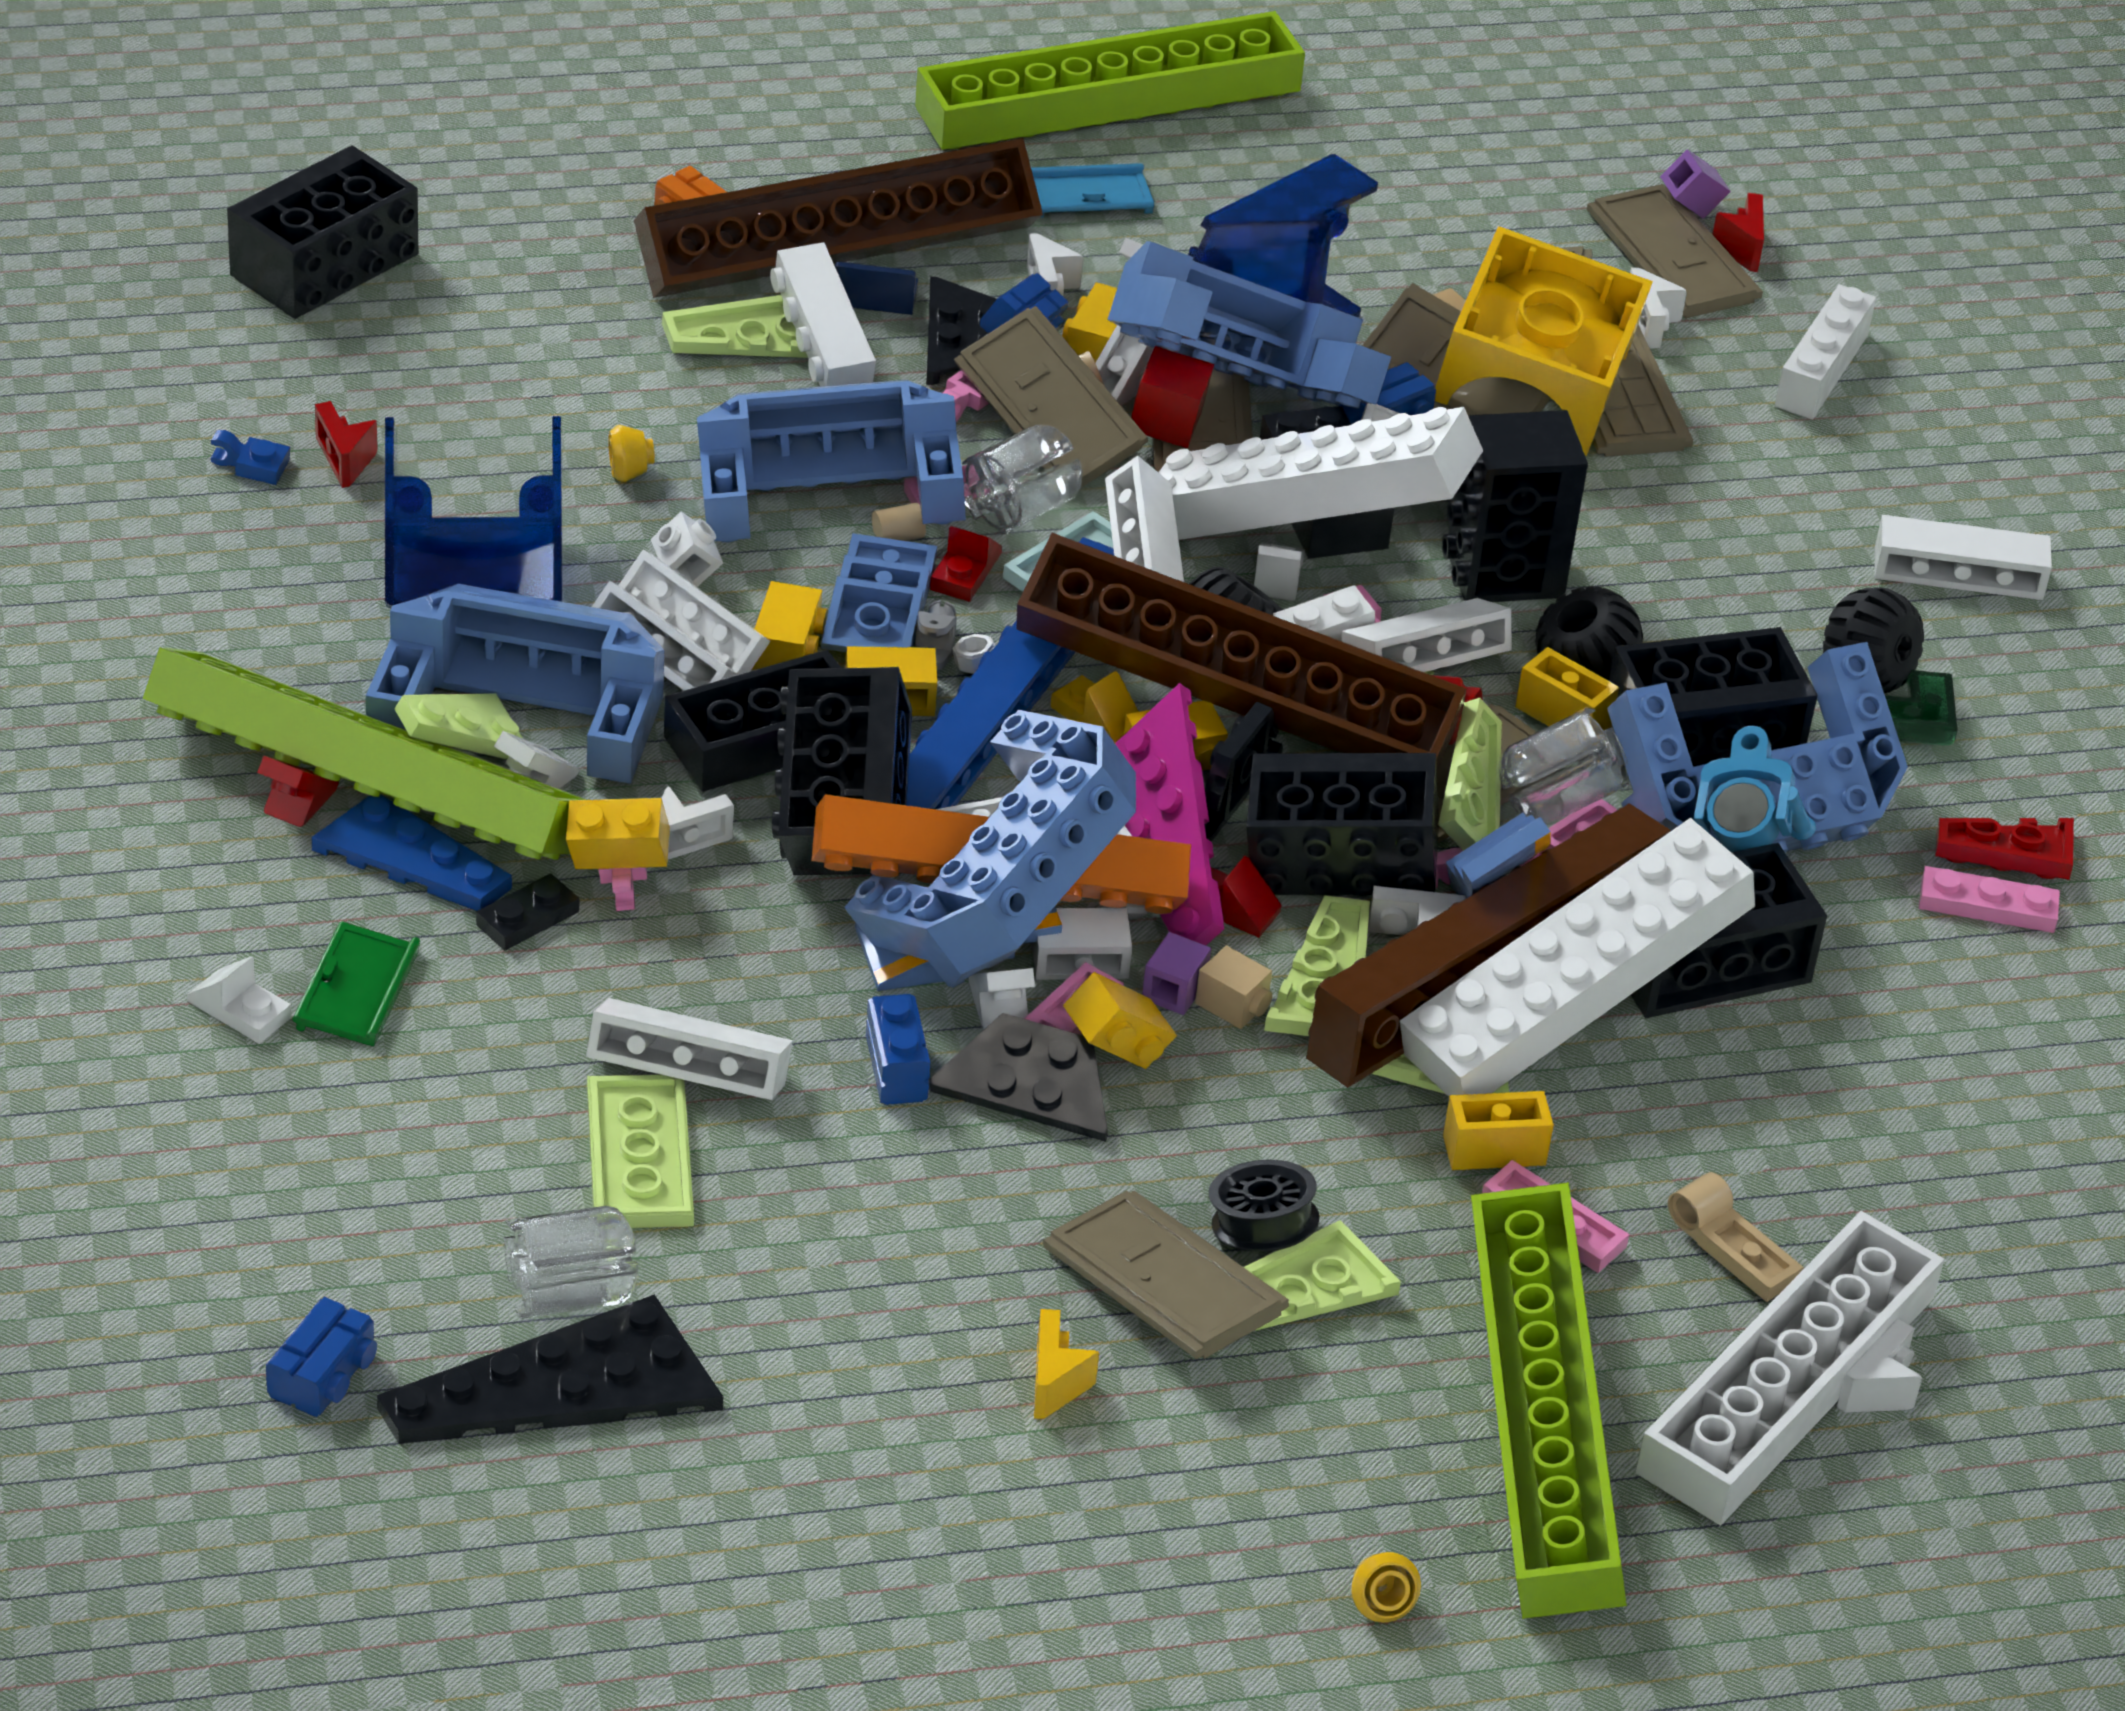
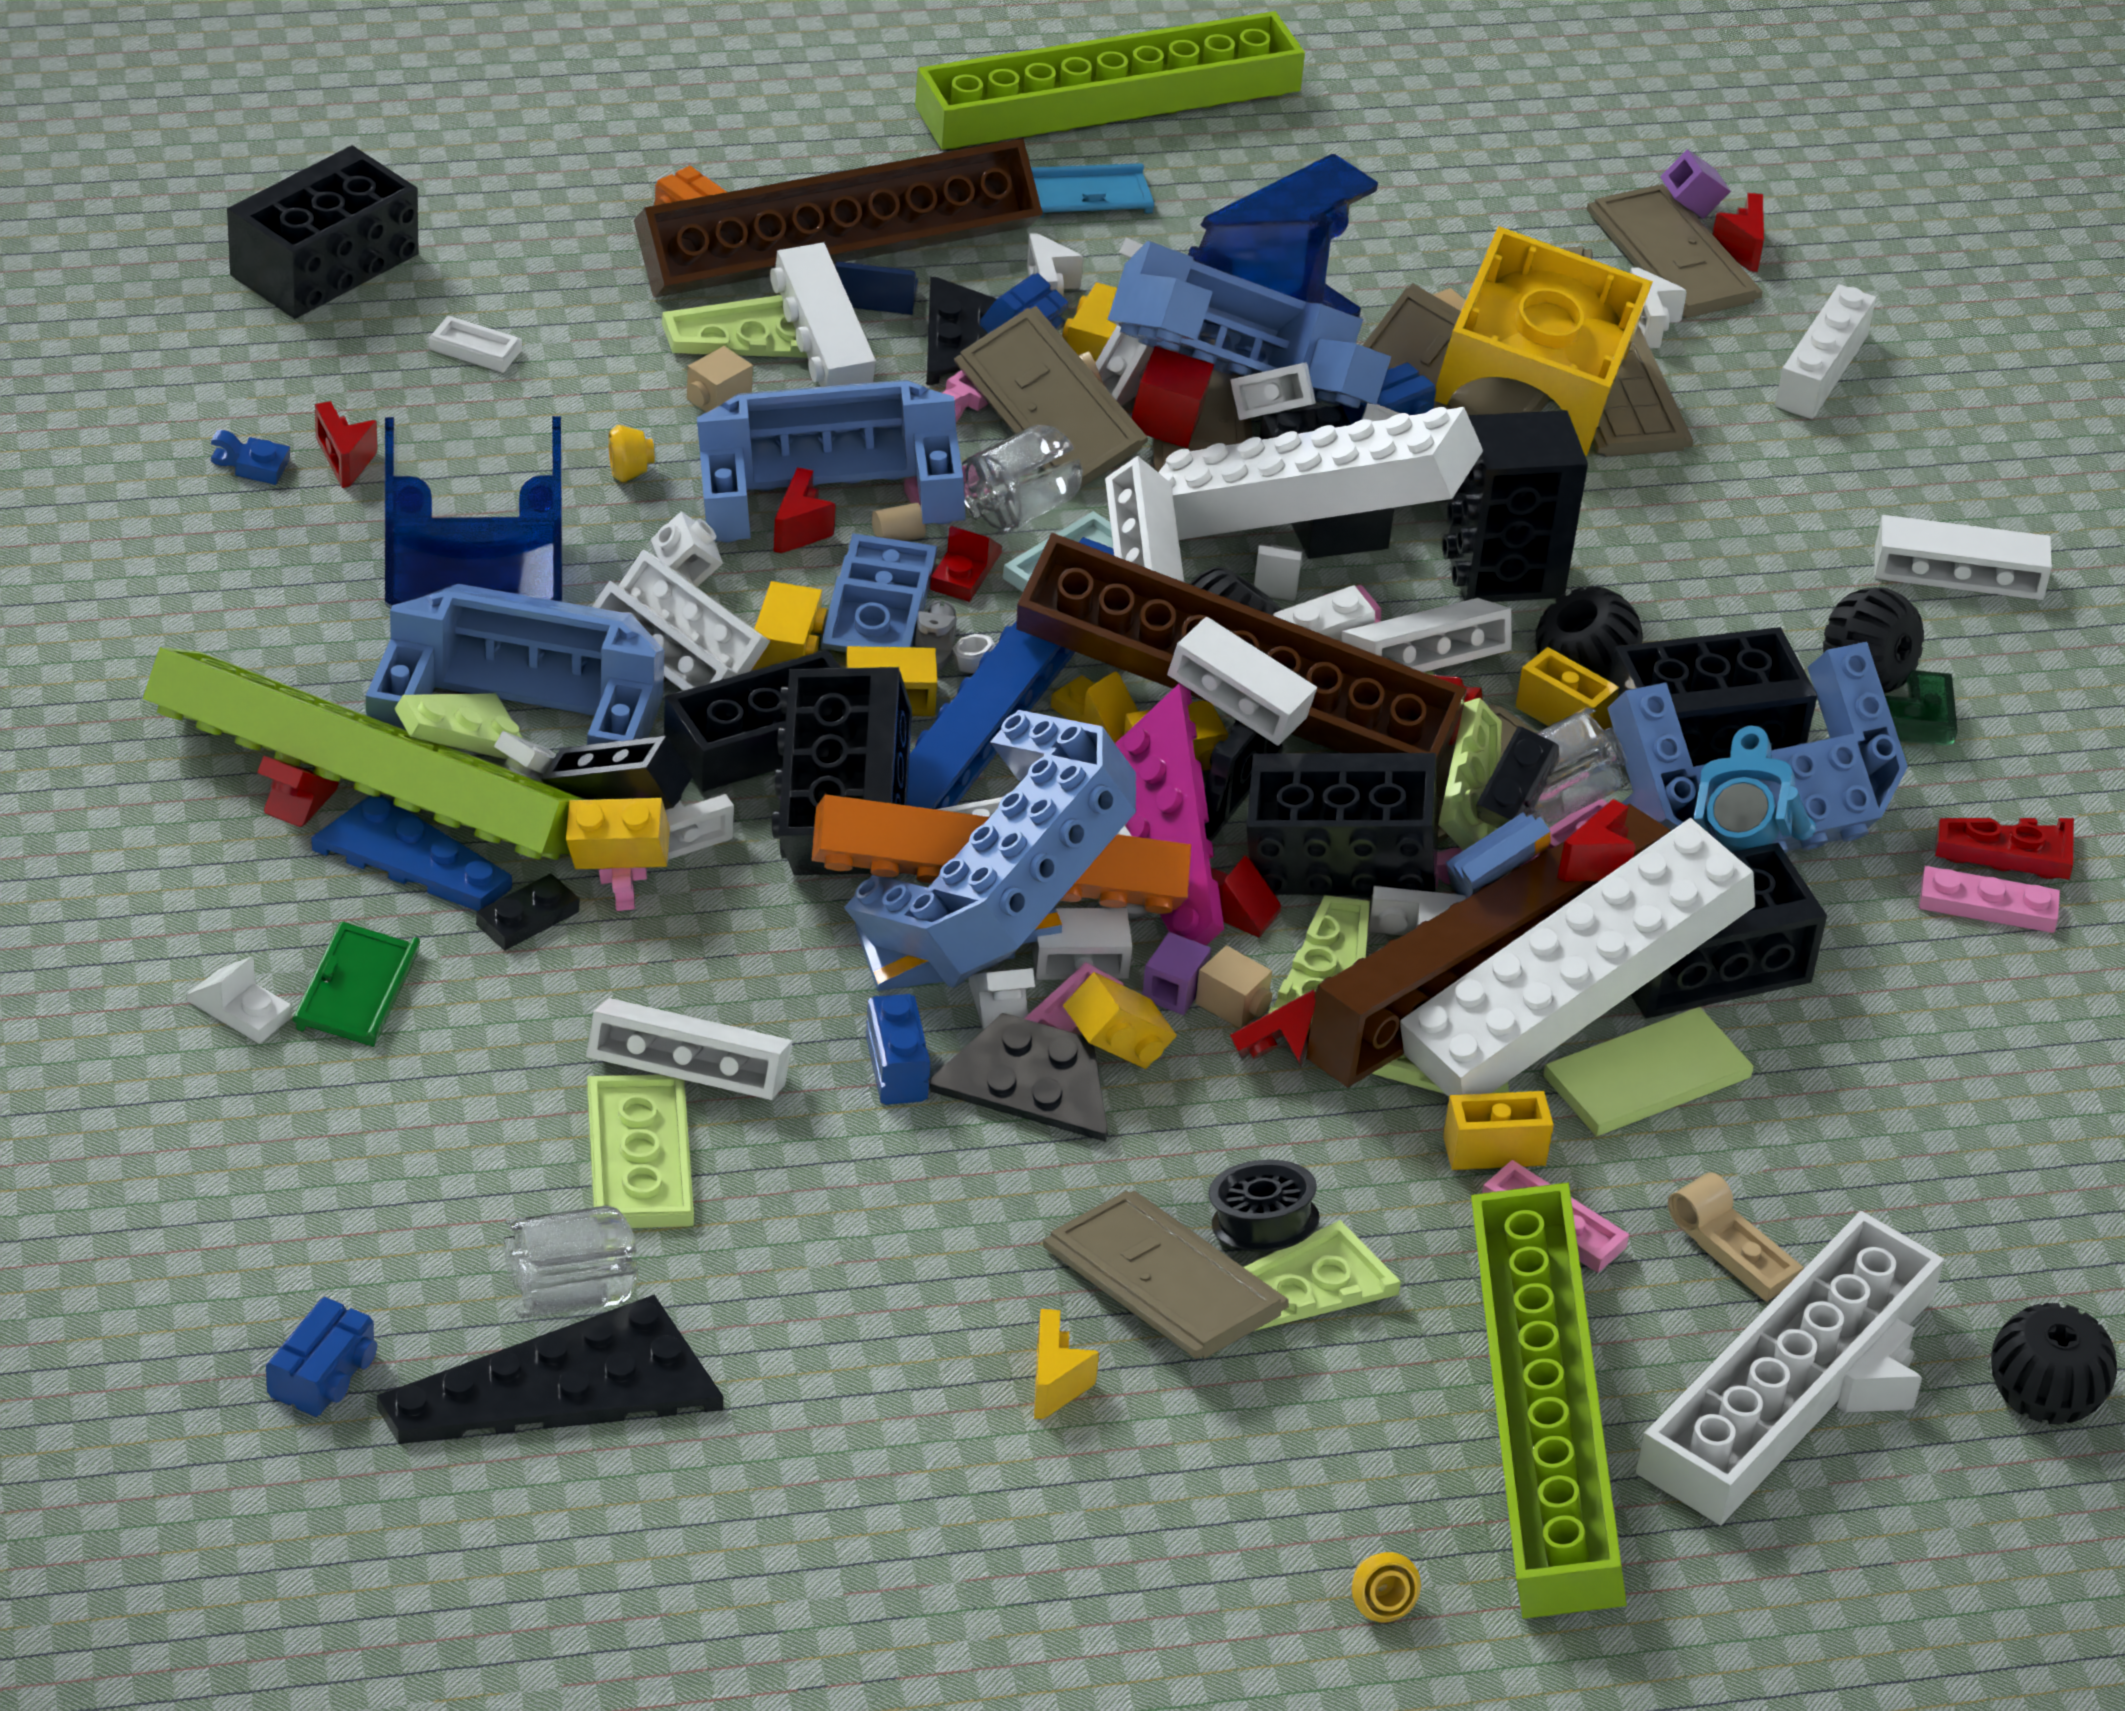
(475, 344): none -> white tile
(621, 771): none -> black brick
(718, 378): none -> tan brick
(802, 515): none -> red slope
(1242, 681): none -> white brick
(1273, 391): none -> white slope
(1289, 1021): none -> red slope
(1518, 778): none -> black brick
(1597, 846): none -> red slope
(1648, 1071): none -> yellowish green tile
(2054, 1363): none -> black wheel

